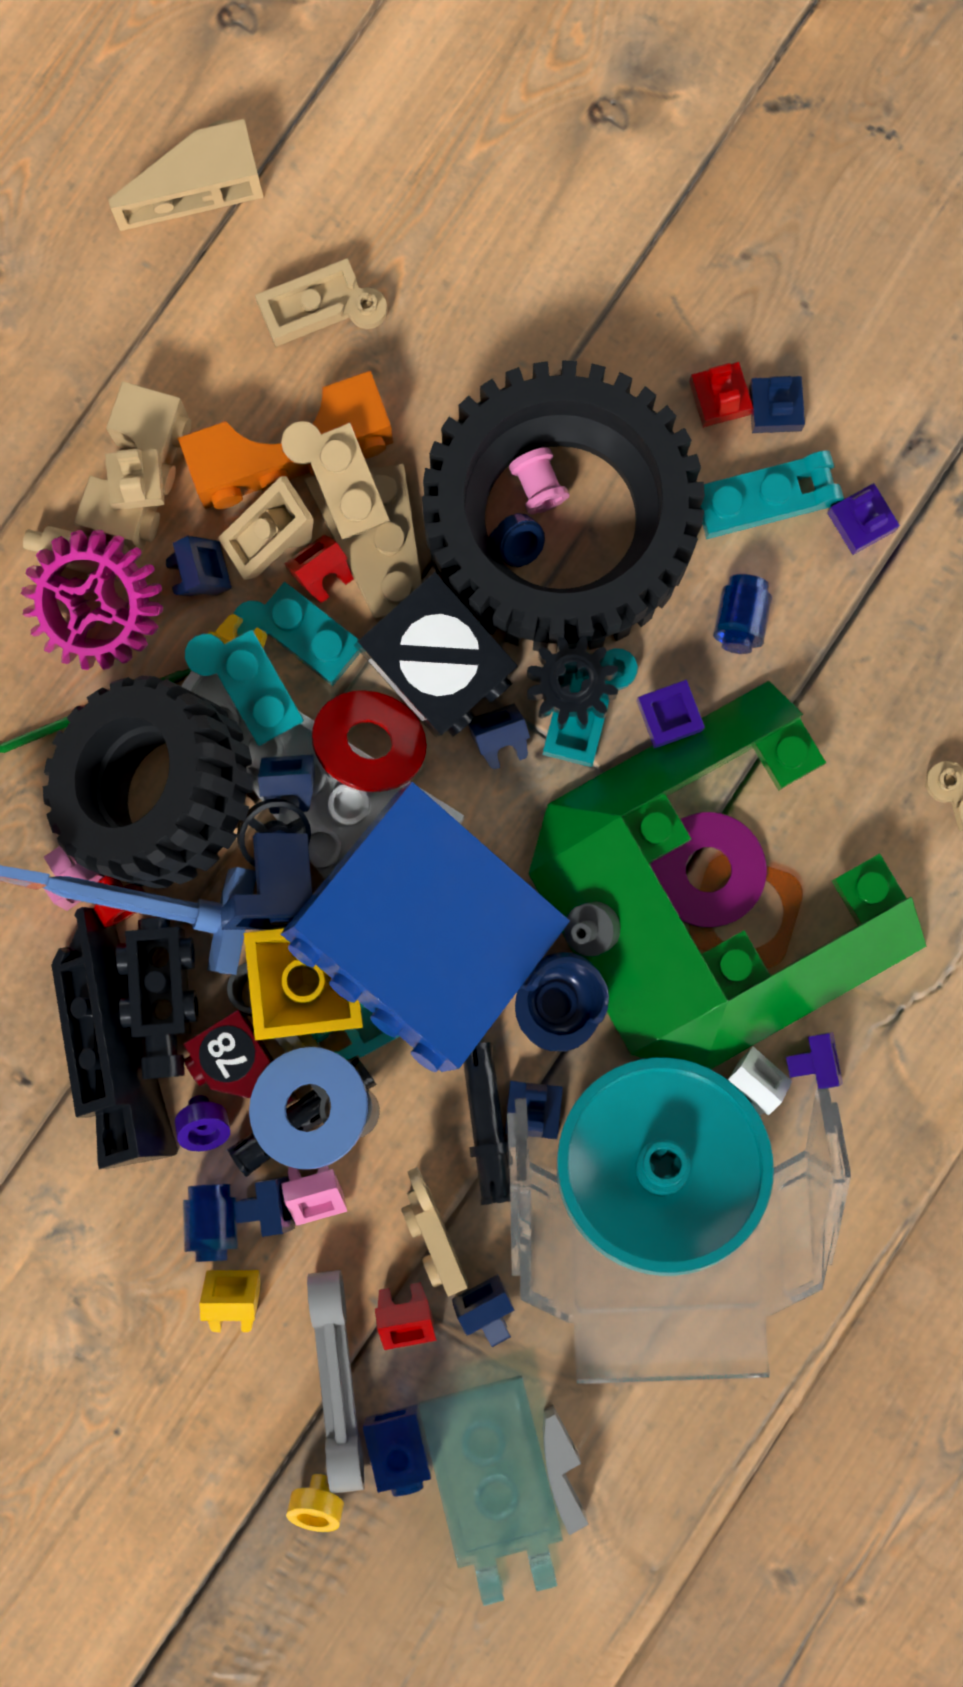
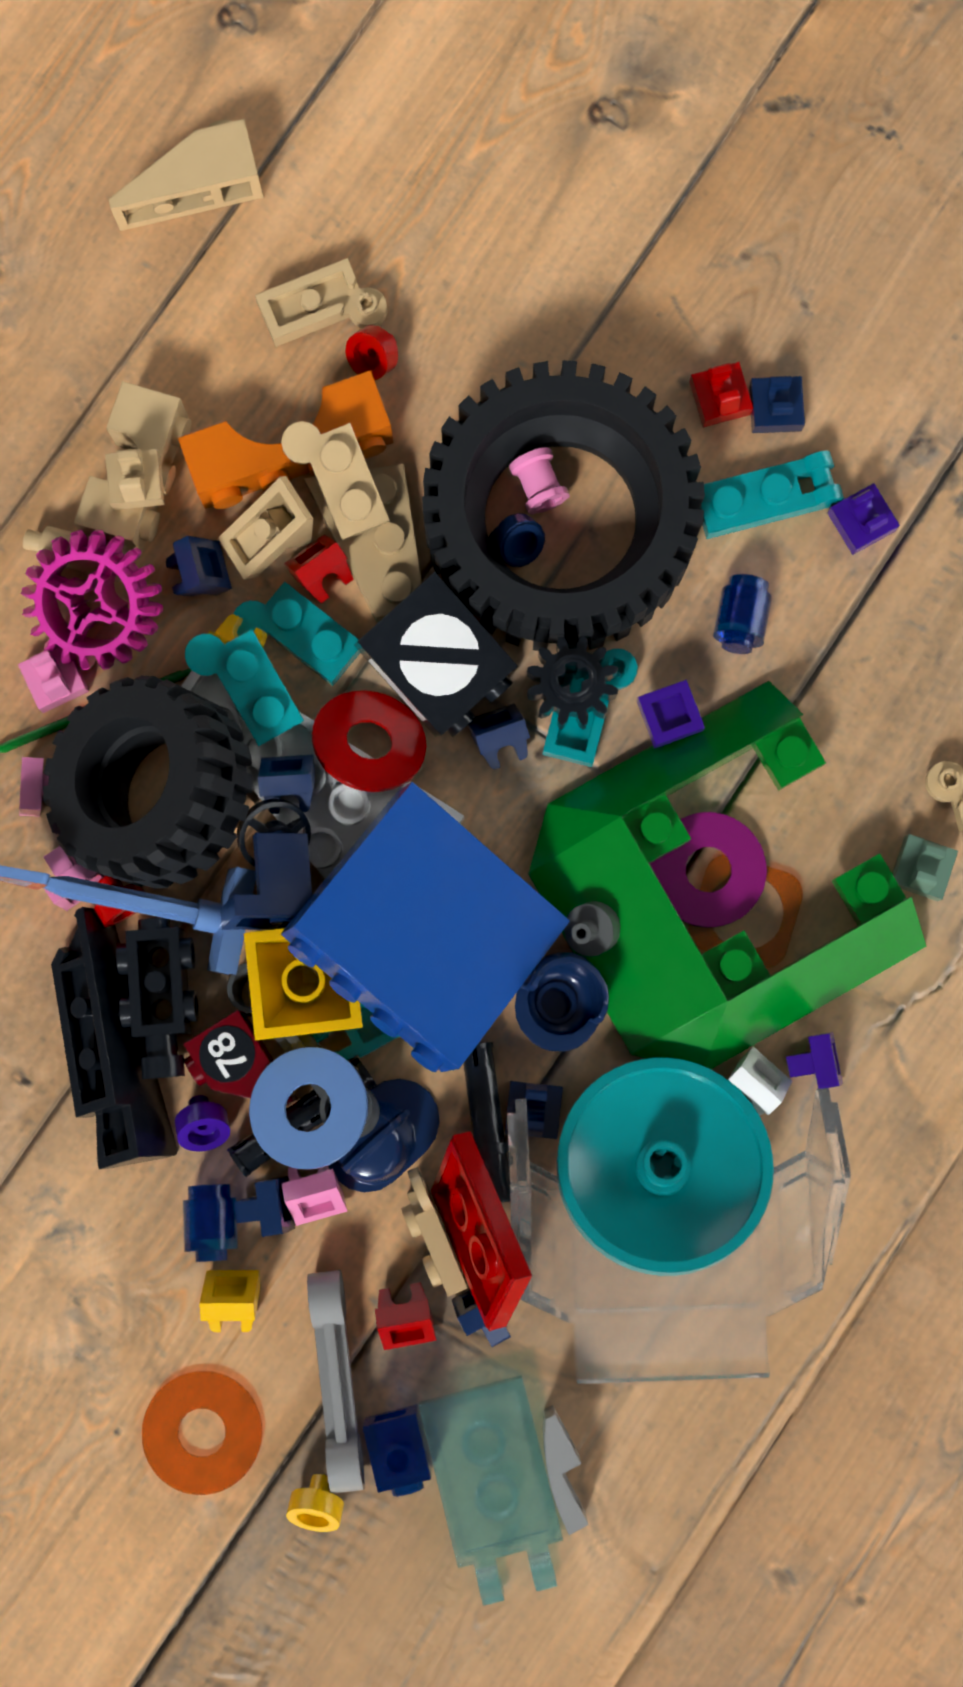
(32, 786): none -> bright pink tile
(51, 680): none -> bright pink tile
(161, 1432): none -> clear orange gear
(372, 350): none -> red tile
(401, 1136): none -> dark blue piece
(480, 1232): none -> red tile
(924, 867): none -> sand green tile

